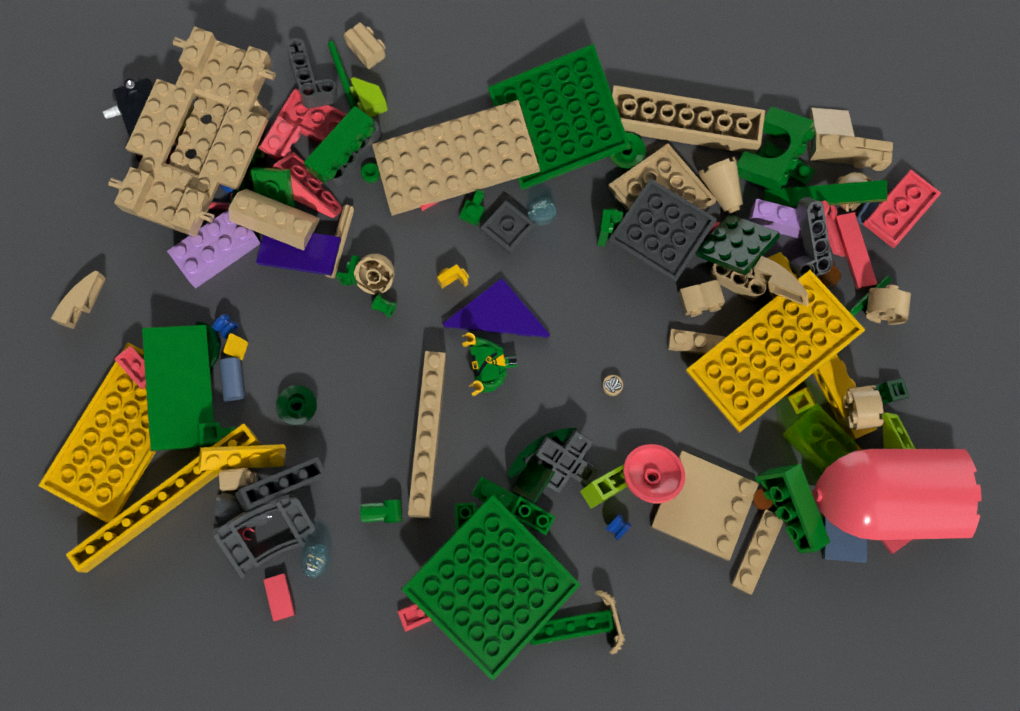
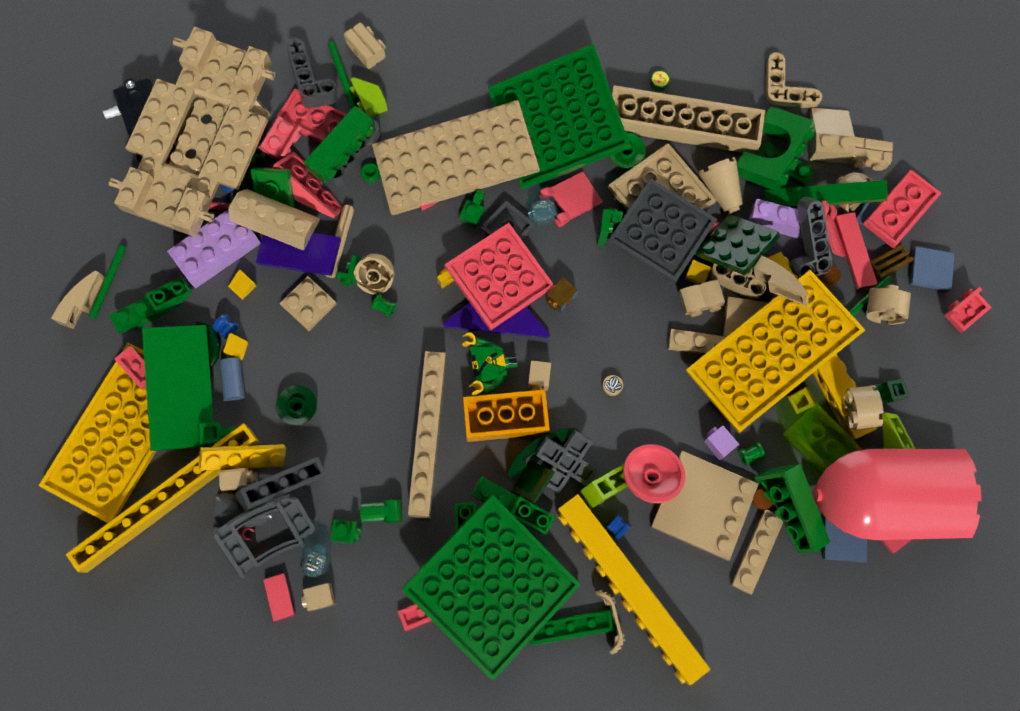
(107, 282): none -> green bar
(151, 307): none -> green slope
(241, 284): none -> yellow slope
(308, 303): none -> tan plate
(318, 597): none -> tan brick
(345, 531): none -> green bracket
(499, 276): none -> coral plate
(506, 415): none -> light orange brick
(539, 375): none -> tan brick
(561, 295): none -> pearl gold brick
(573, 197): none -> coral flag
(633, 590): none -> yellow brick
(659, 80): none -> tile
(697, 272): none -> yellow tile
(720, 442): none -> lavender brick
(738, 312): none -> tan slope
(751, 453): none -> green bush
(780, 88): none -> tan beam
(903, 254): none -> pearl gold tile
(932, 269): none -> sand blue tile
(967, 311): none -> coral bracket

